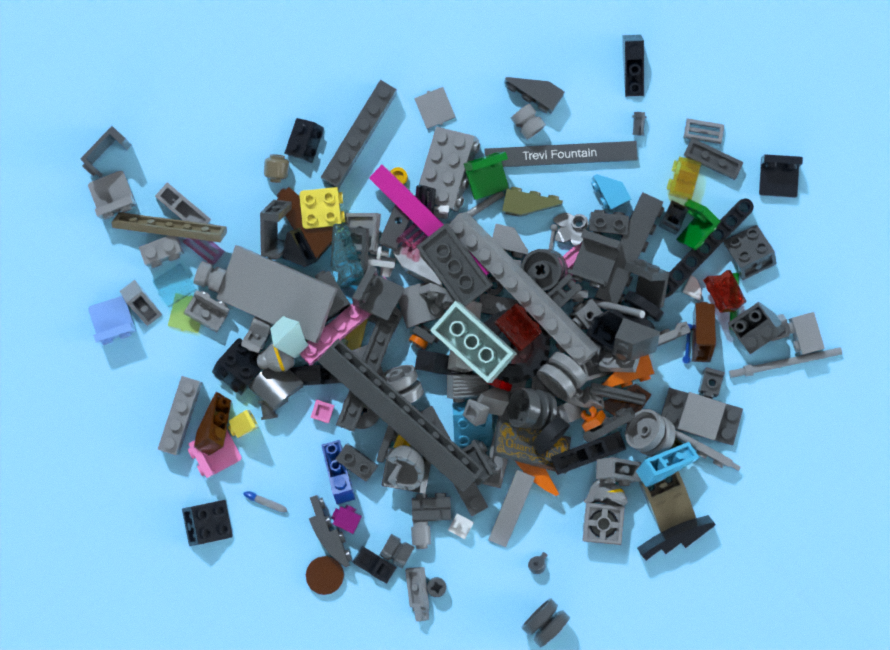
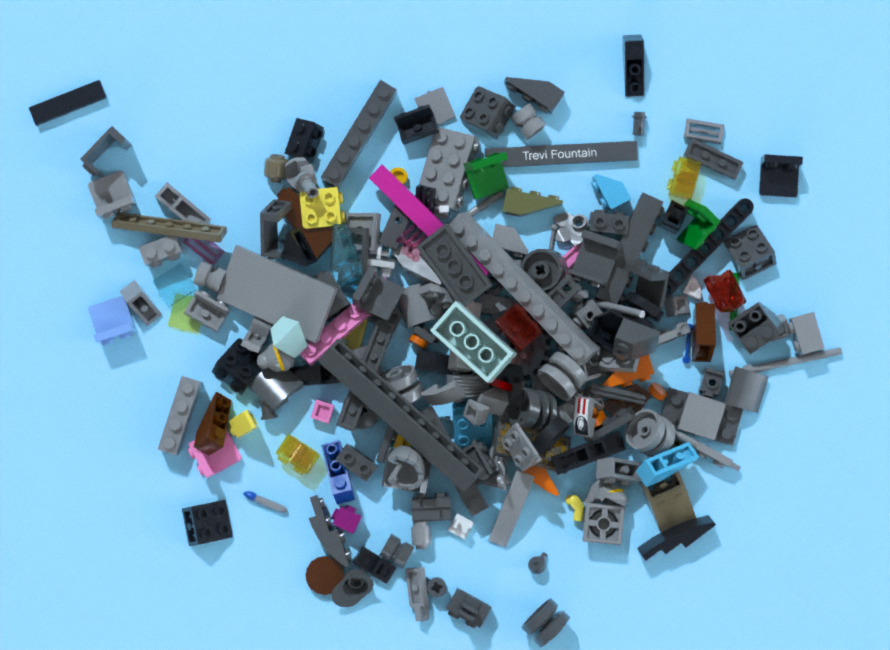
(67, 102): none -> black tile
(297, 454): none -> clear yellow brick
(301, 176): none -> light grey piece
(352, 588): none -> dark grey piece
(416, 124): none -> black bracket
(443, 395): none -> light grey slope
(468, 608): none -> dark grey brick
(488, 111): none -> dark grey bracket
(502, 478): none -> light grey plate
(520, 448): none -> light grey bracket
(577, 505): none -> light yellow arm
(582, 416): none -> slope
(657, 391): none -> orange tile
(676, 306): none -> light grey slope
(746, 389): none -> dark grey slope

